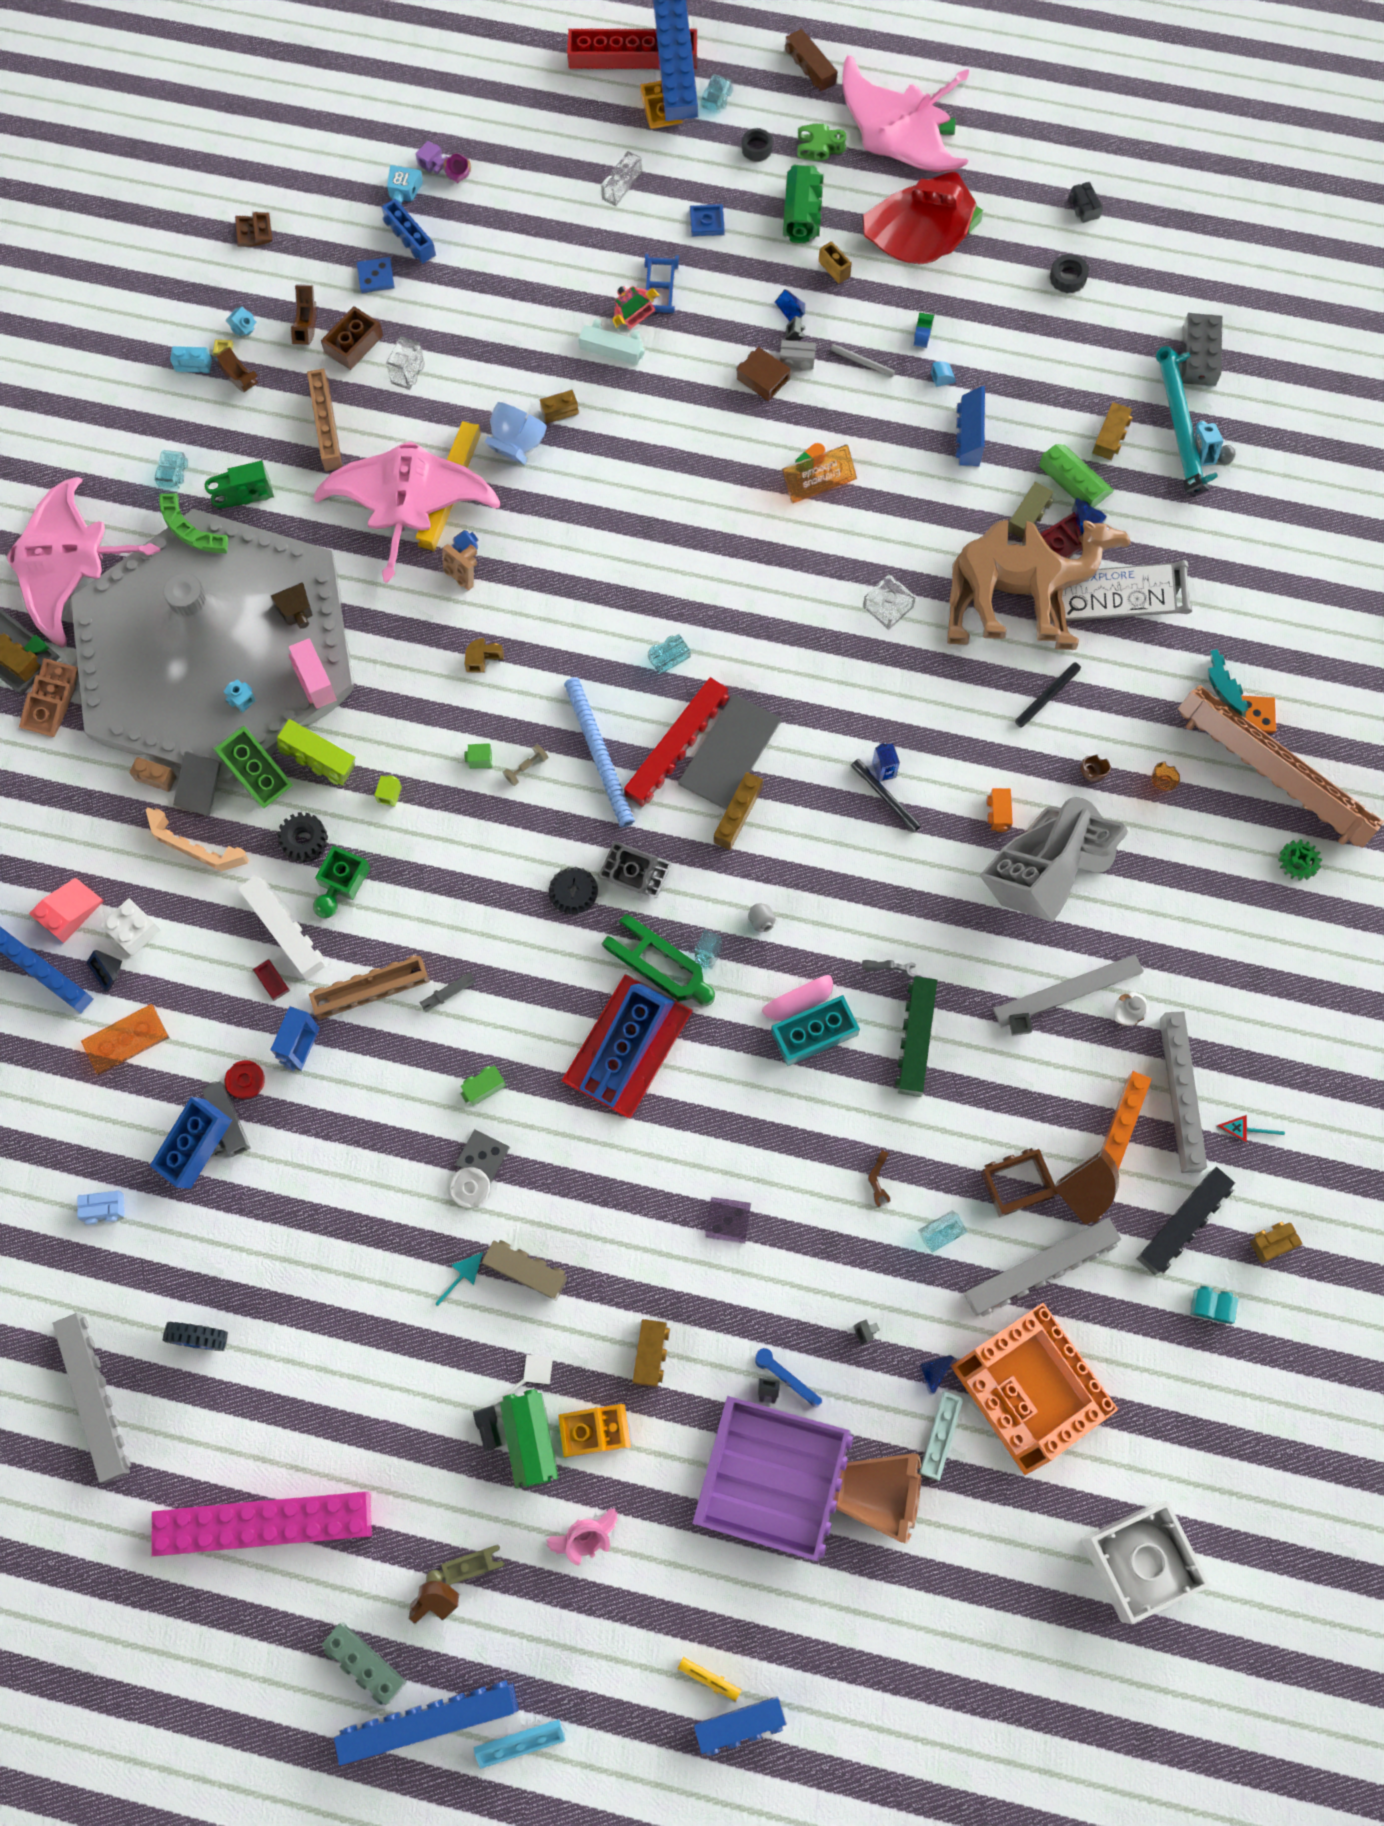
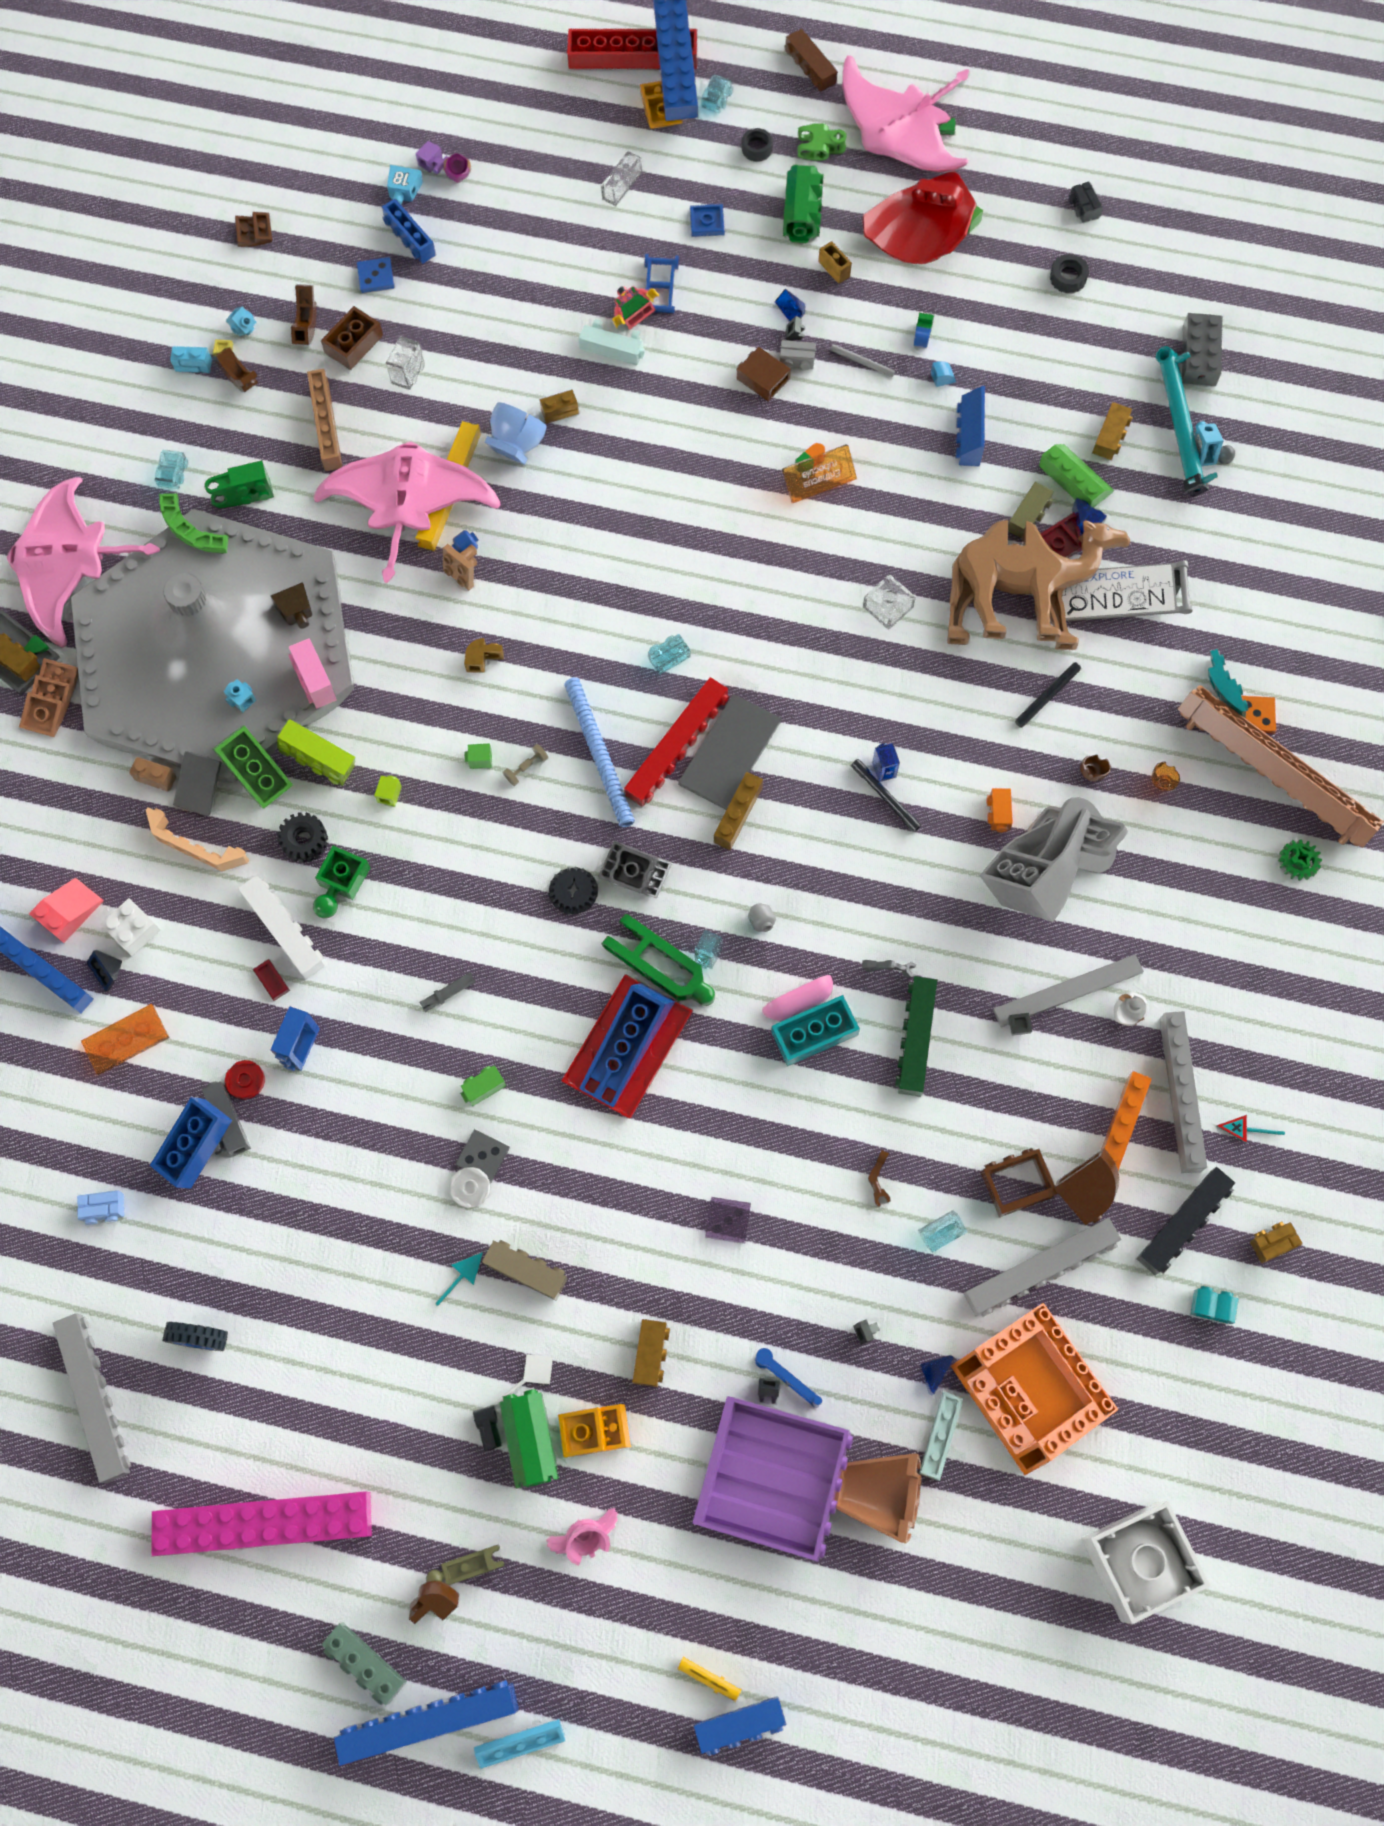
(368, 987): medium nougat piece -> none

